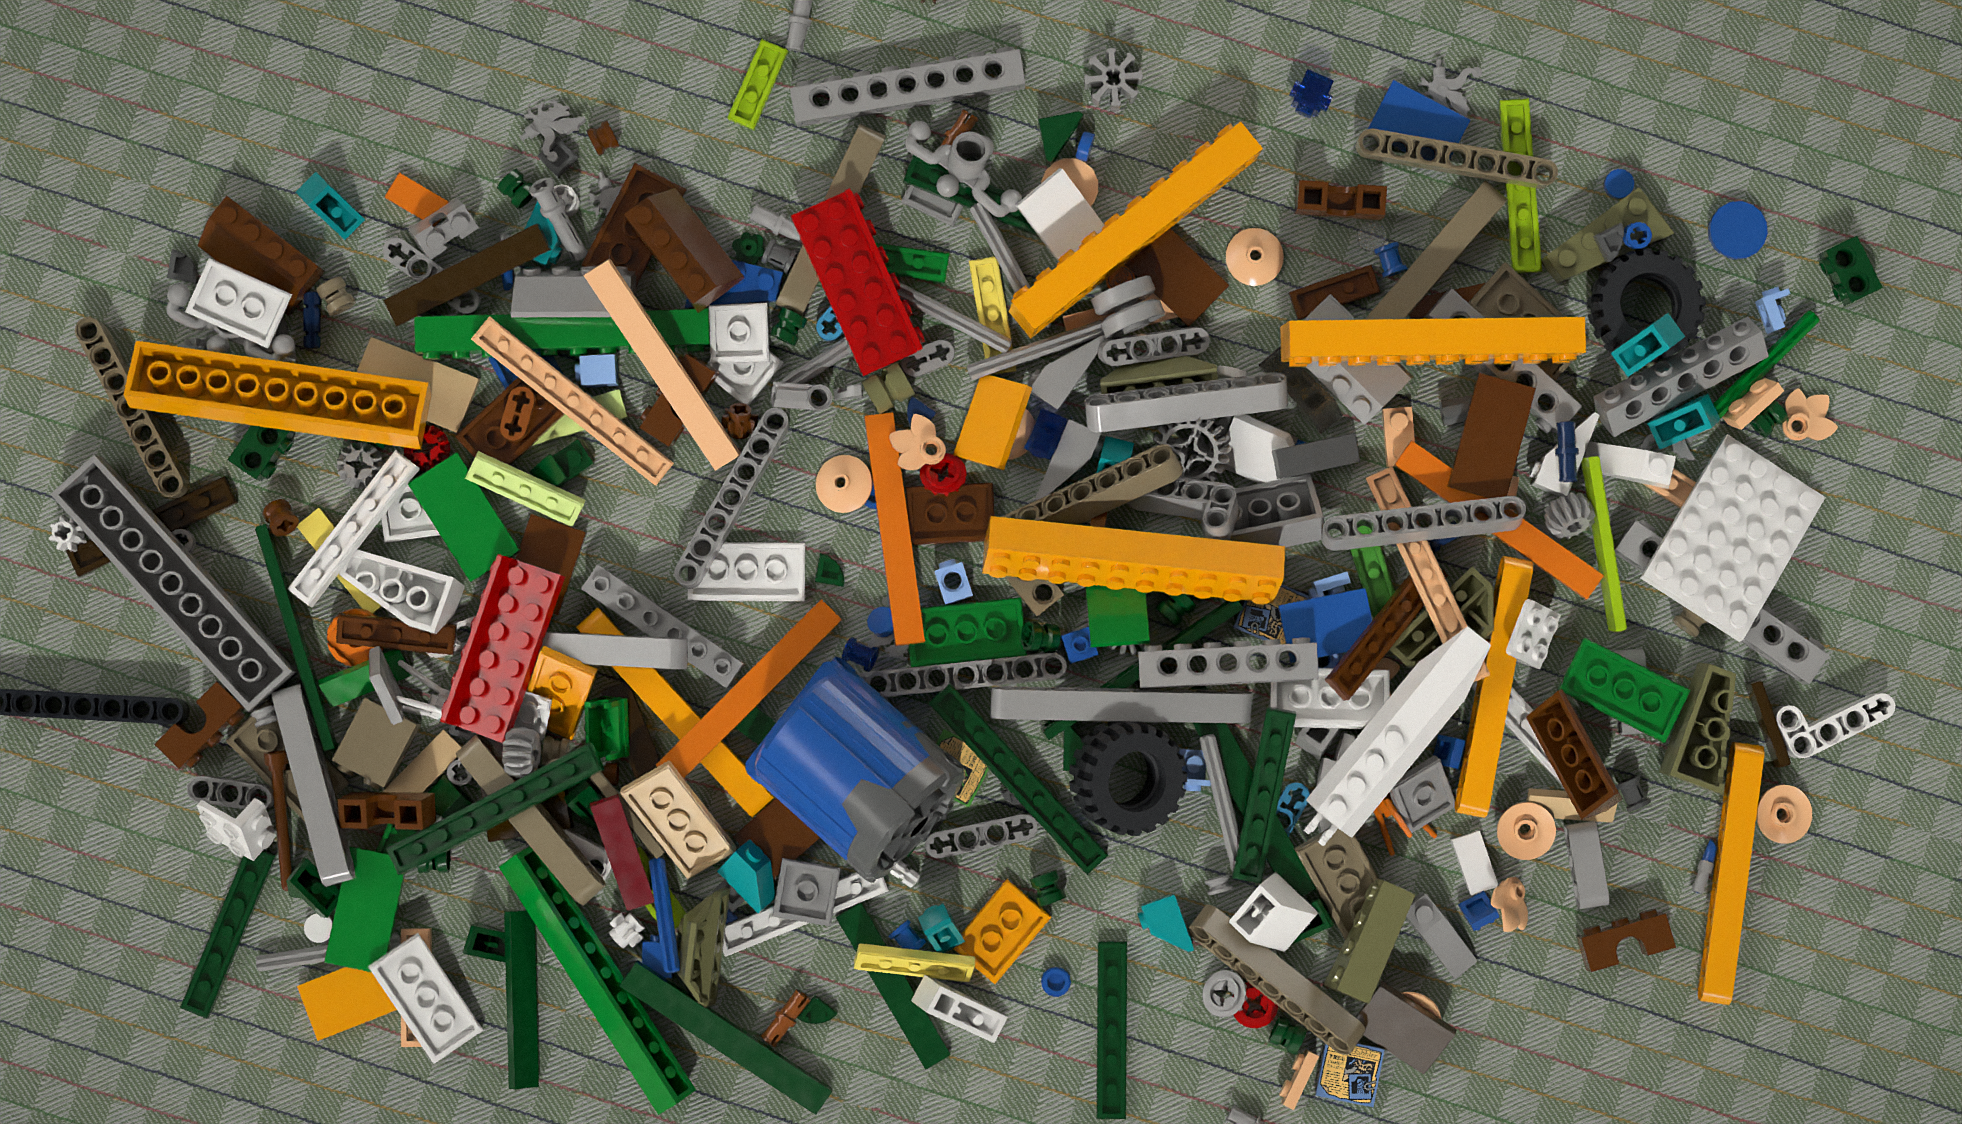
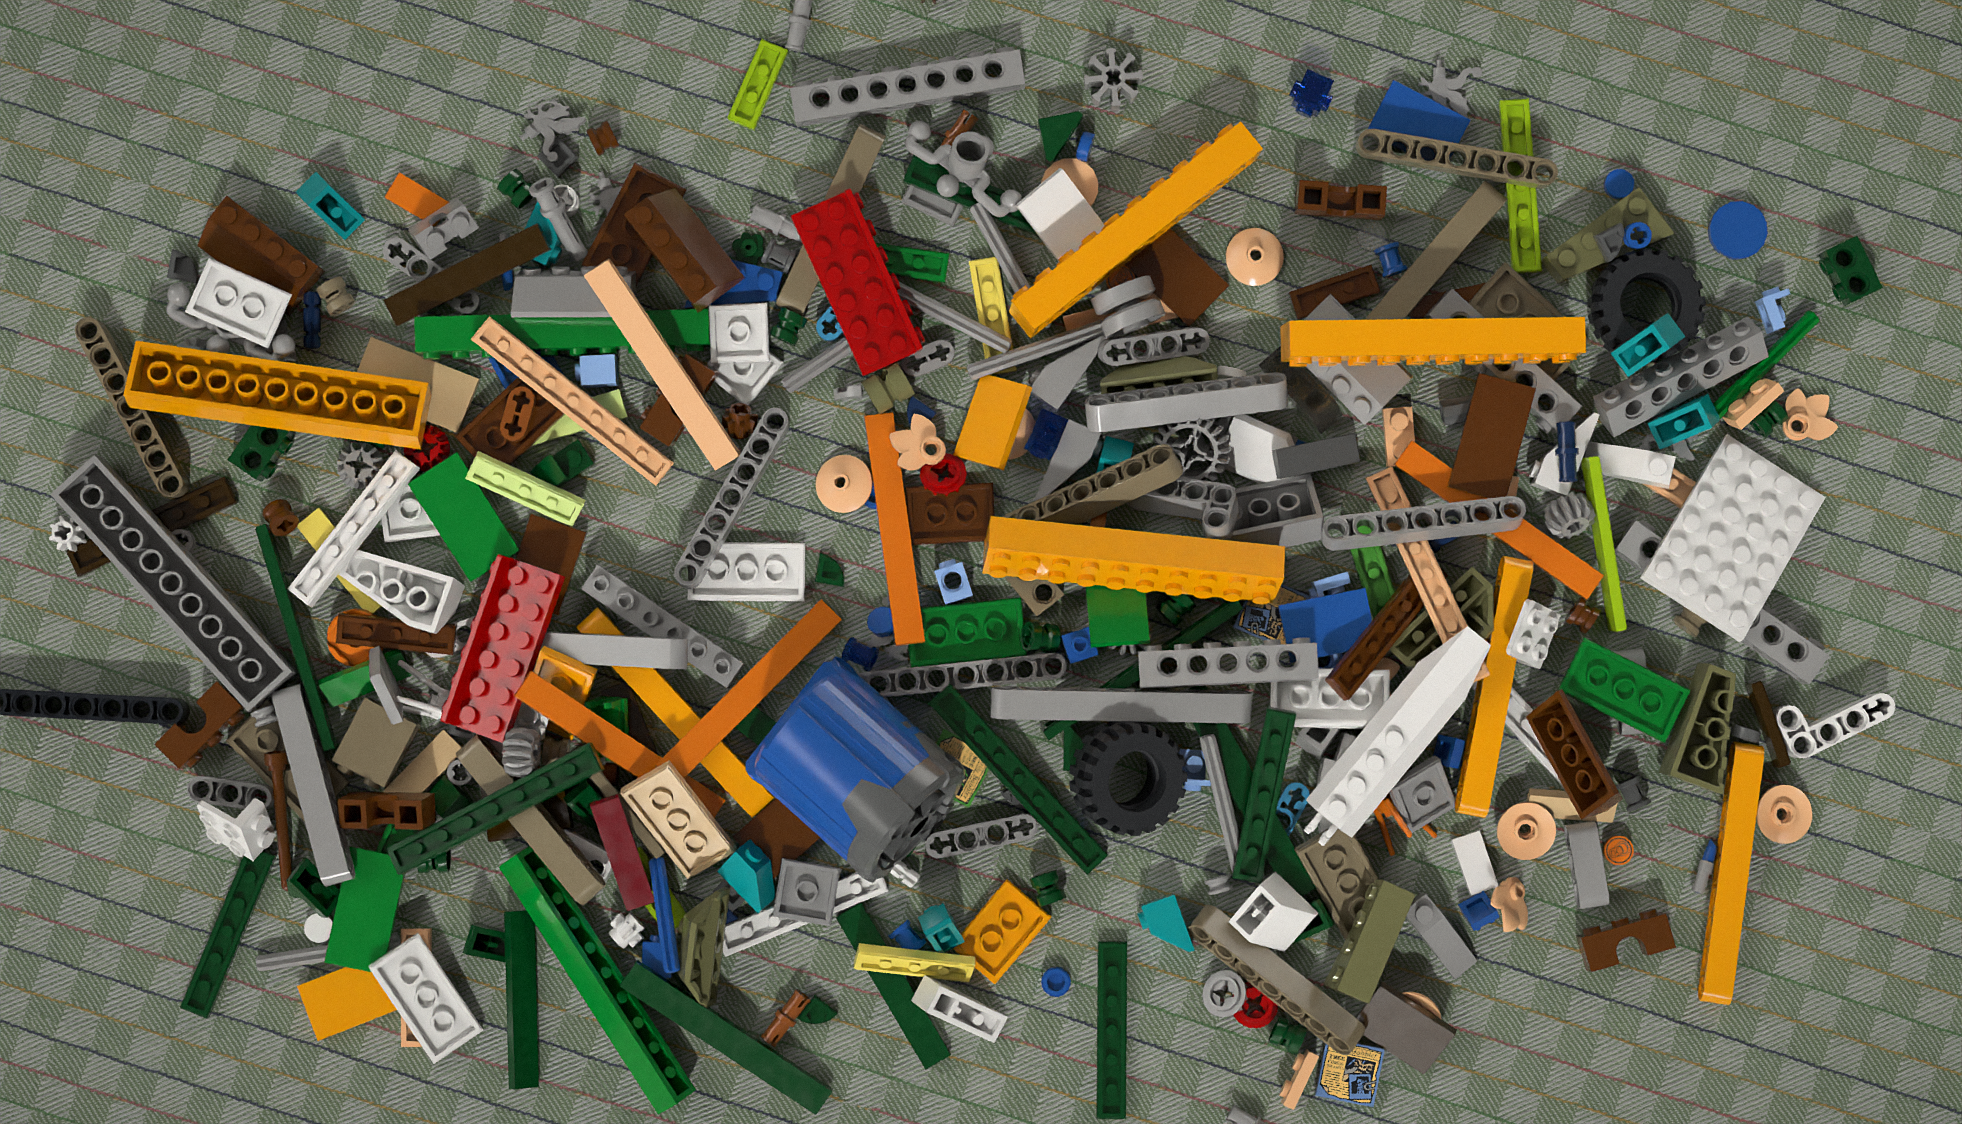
(605, 737): none -> orange tile
(799, 396): light grey piece -> none
(1582, 615): none -> reddish brown wheel
(1618, 850): none -> orange tile
(1745, 733): none -> dark grey tile

